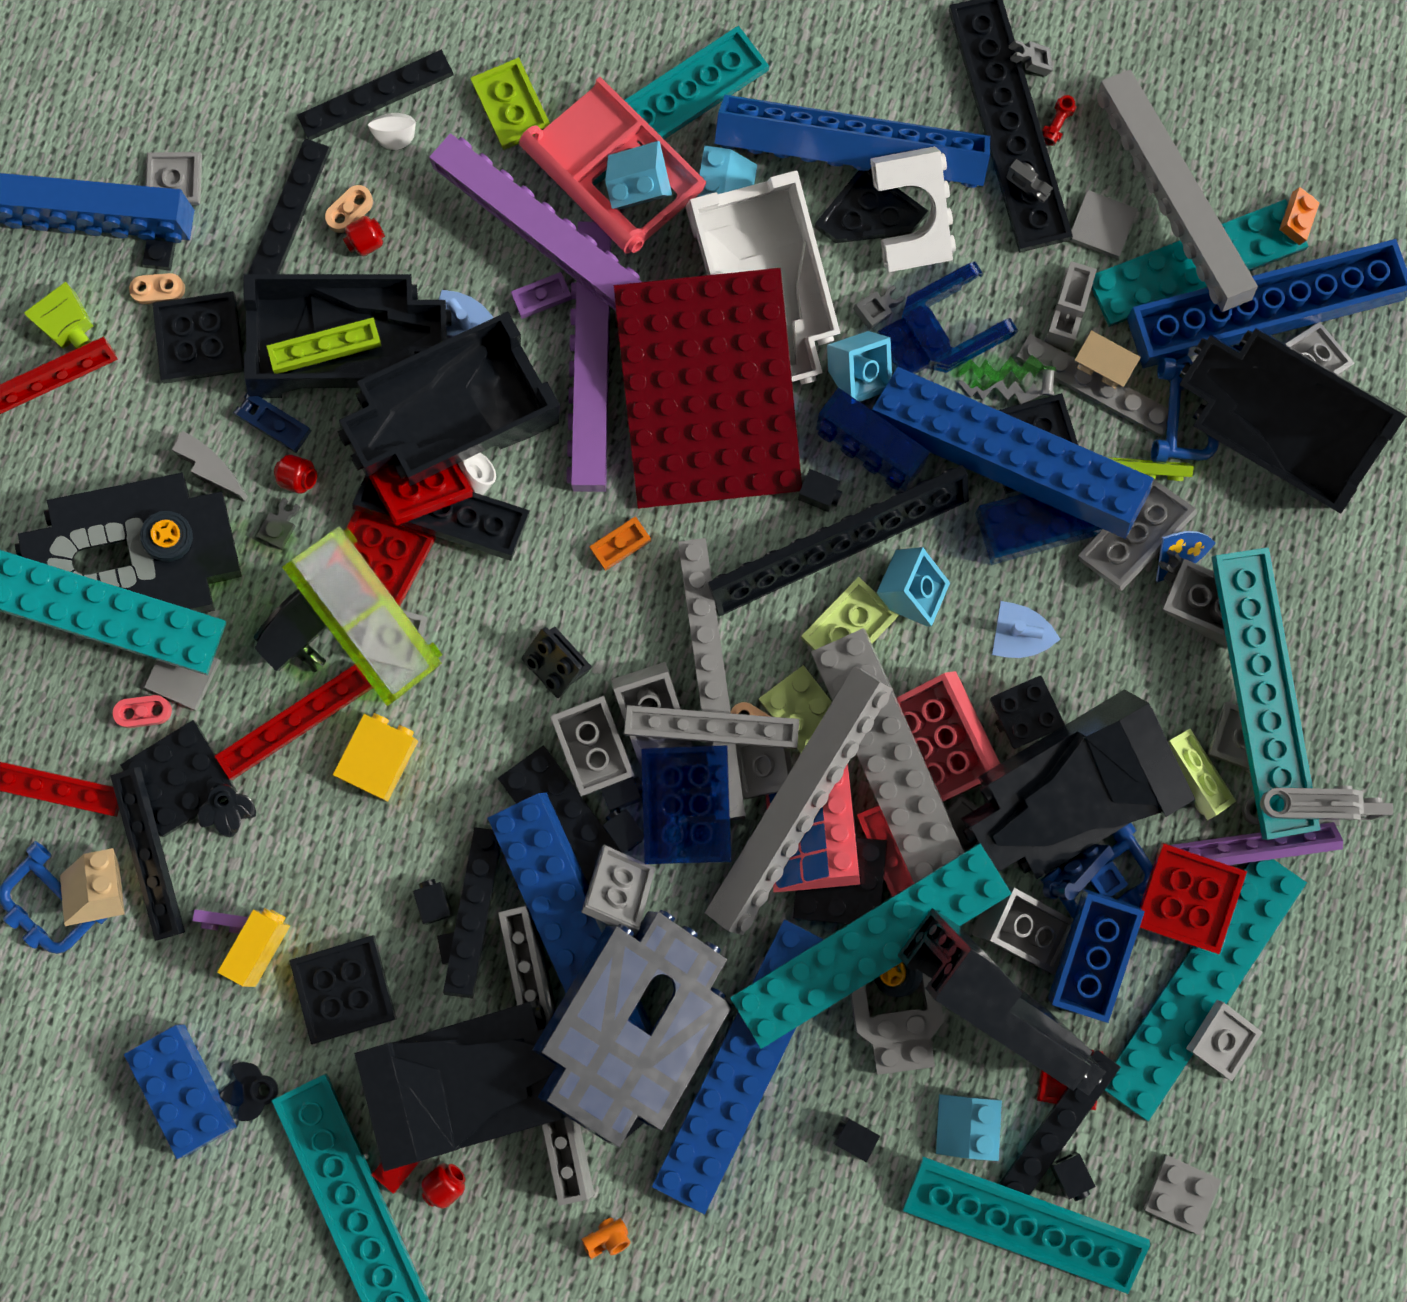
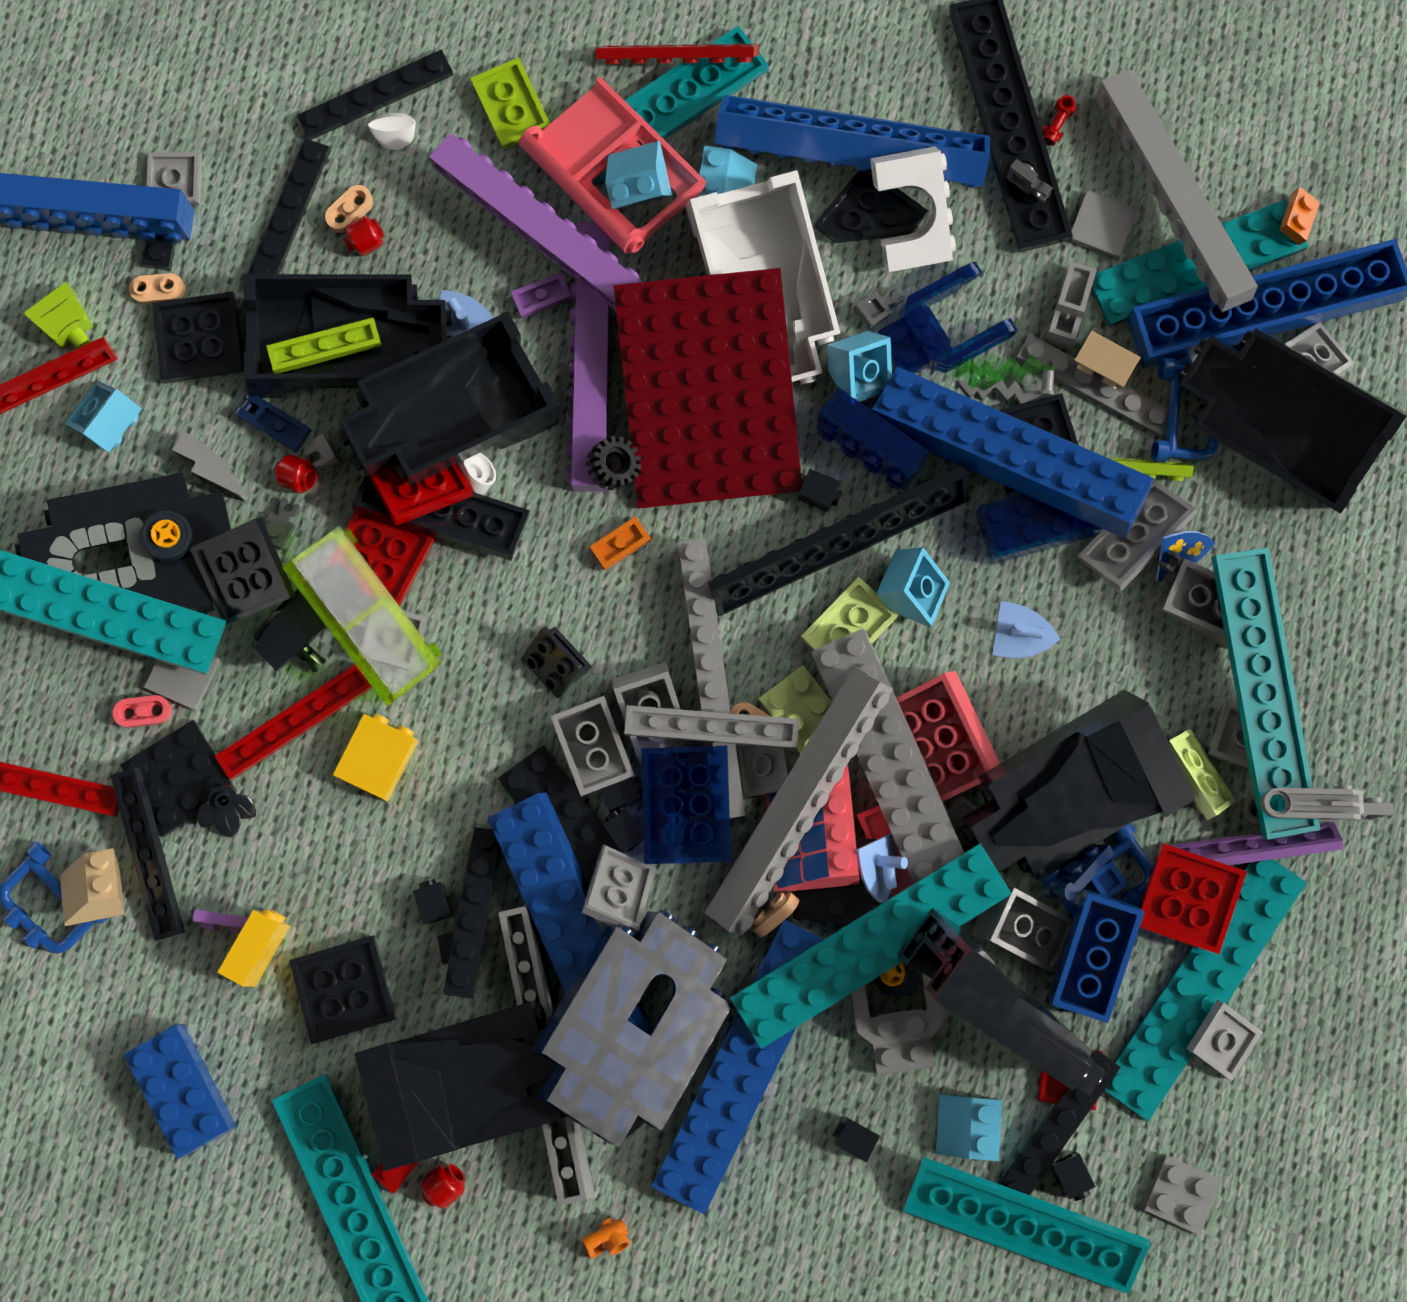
(104, 416): none -> medium azure slope
(242, 571): none -> black plate
(245, 1090): black plate -> none
(327, 452): none -> light grey tile
(626, 456): none -> black tyre
(688, 53): none -> red plate
(779, 909): none -> light nougat plate
(878, 866): none -> light blue shield
(1026, 712): black bracket -> none
(1035, 56): dark grey plate -> none

